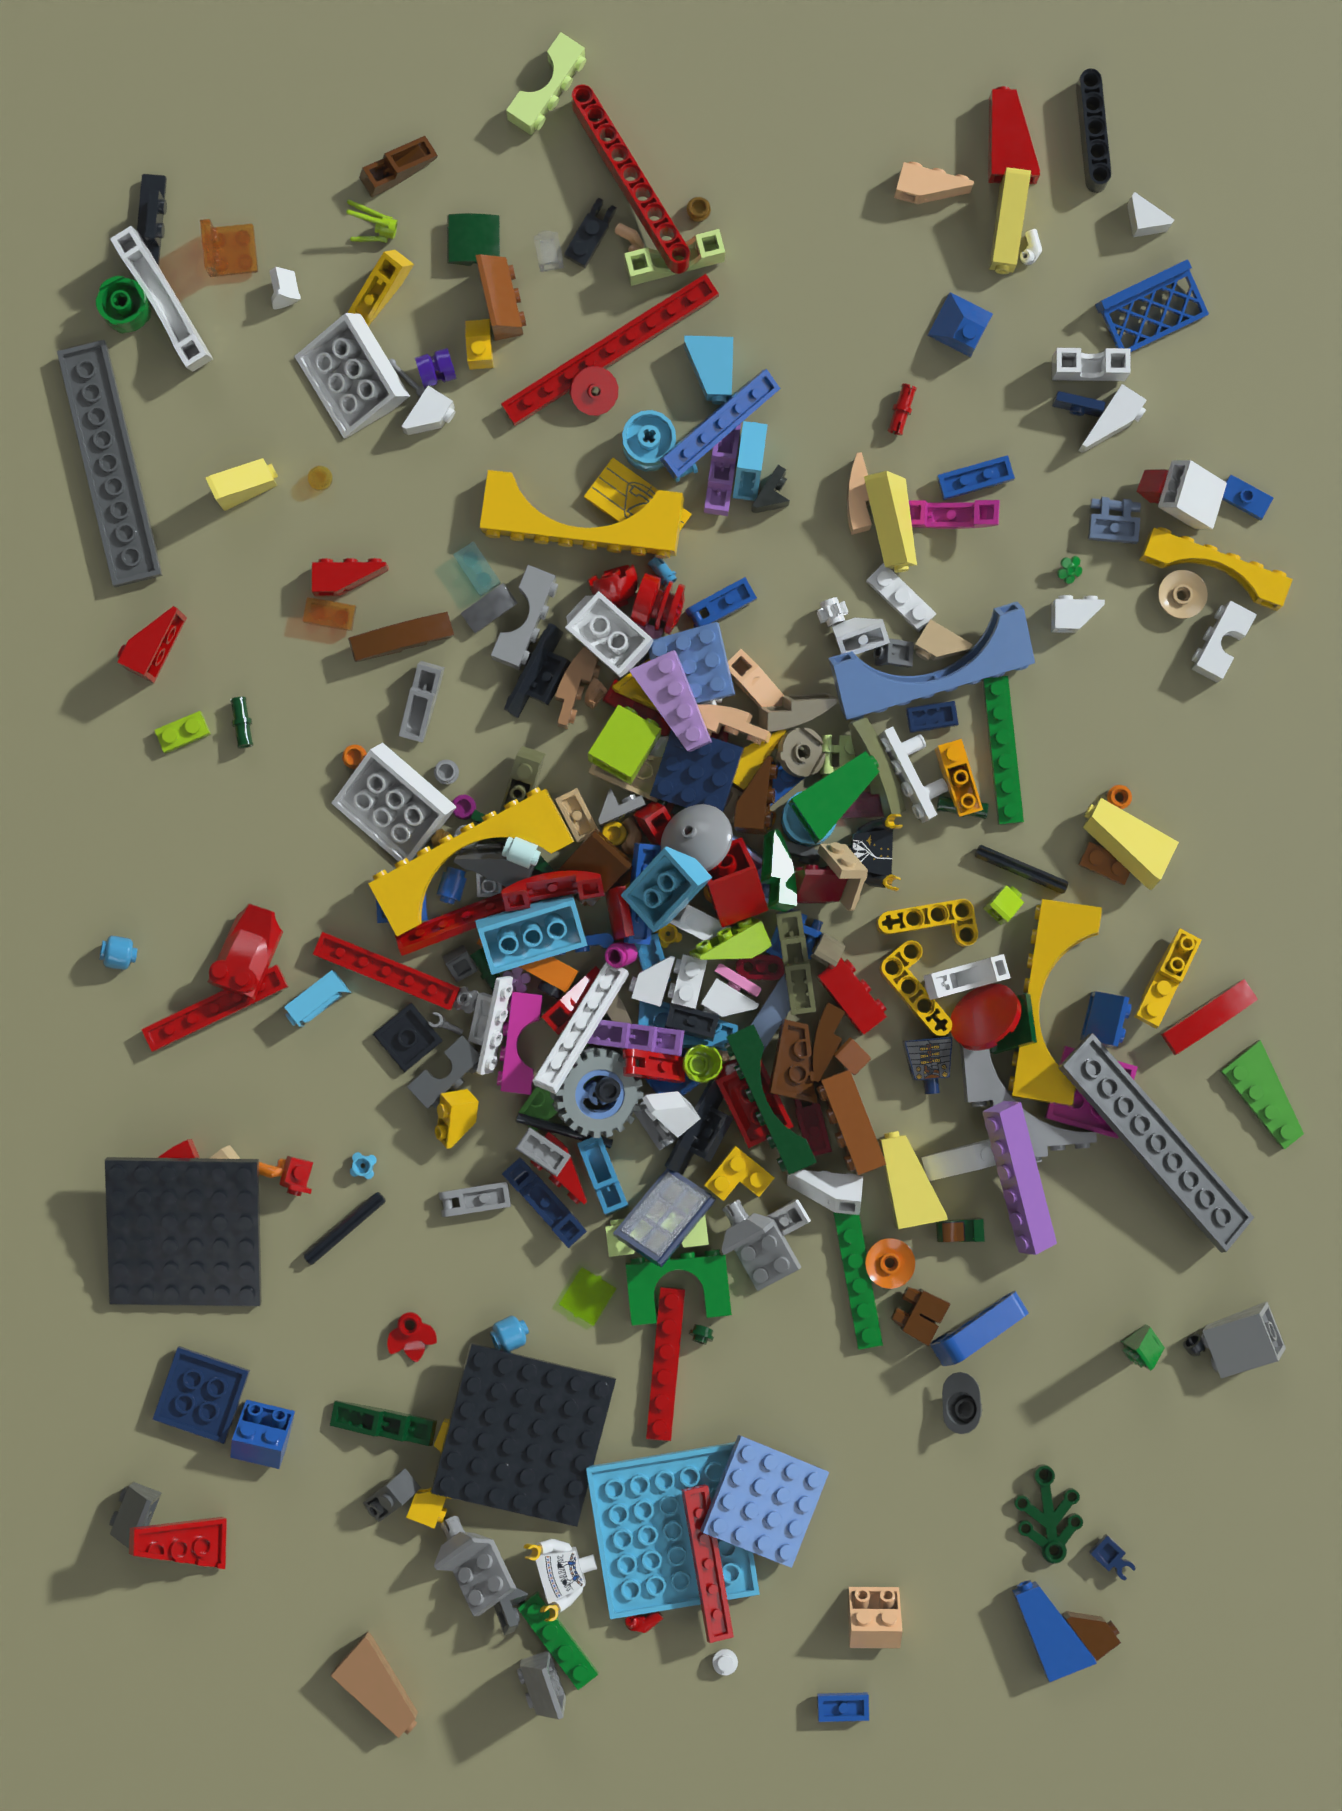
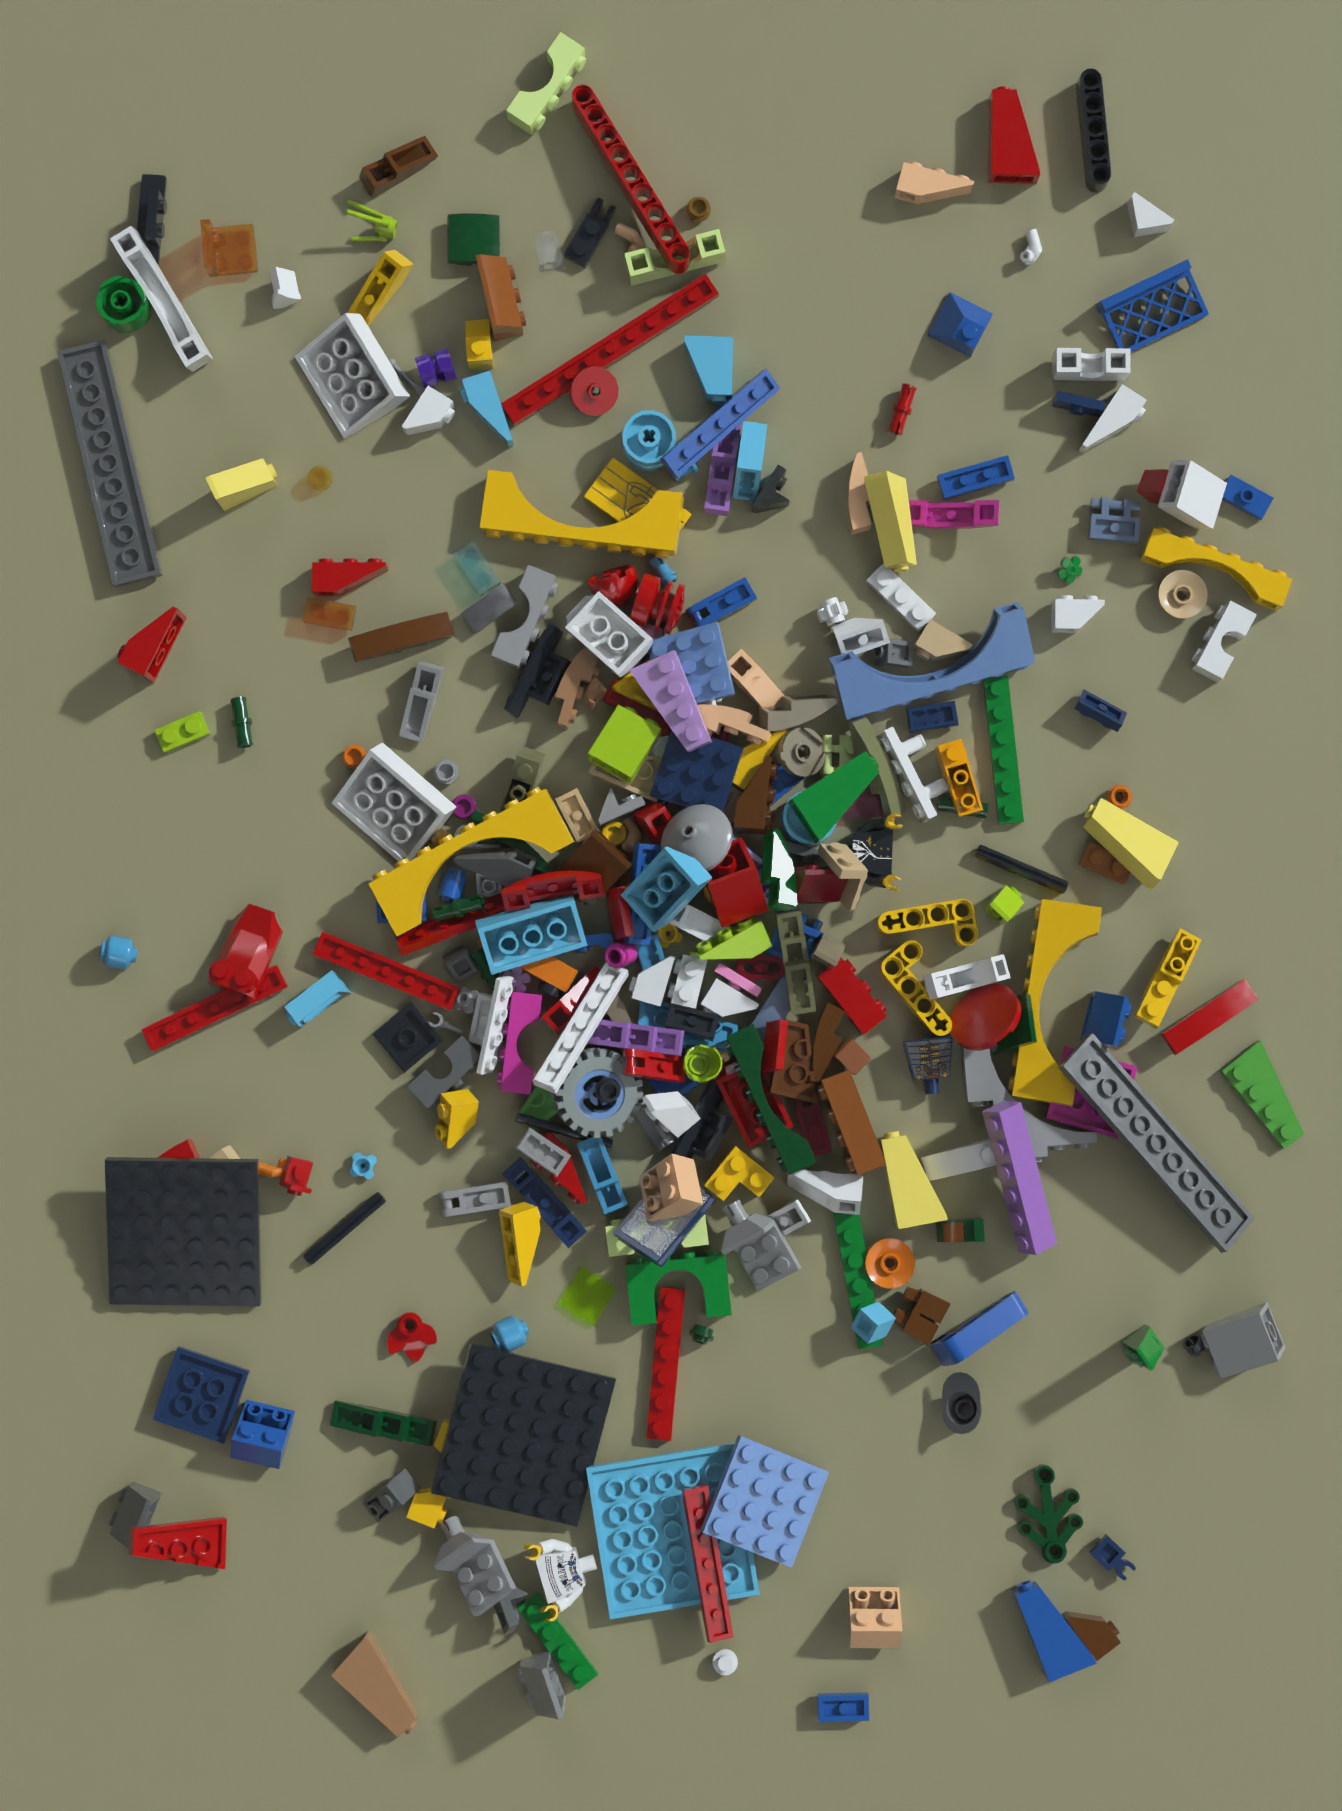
(458, 908): none -> dark green pin
(485, 403): none -> medium azure slope
(520, 1236): none -> yellow slope
(521, 852): light aqua brick -> none
(643, 1623): red arm -> none
(670, 1188): none -> light nougat slope
(774, 1046): none -> red tile
(873, 1322): none -> medium azure panel
(1009, 220): light yellow slope -> none
(1100, 710): none -> dark blue plate

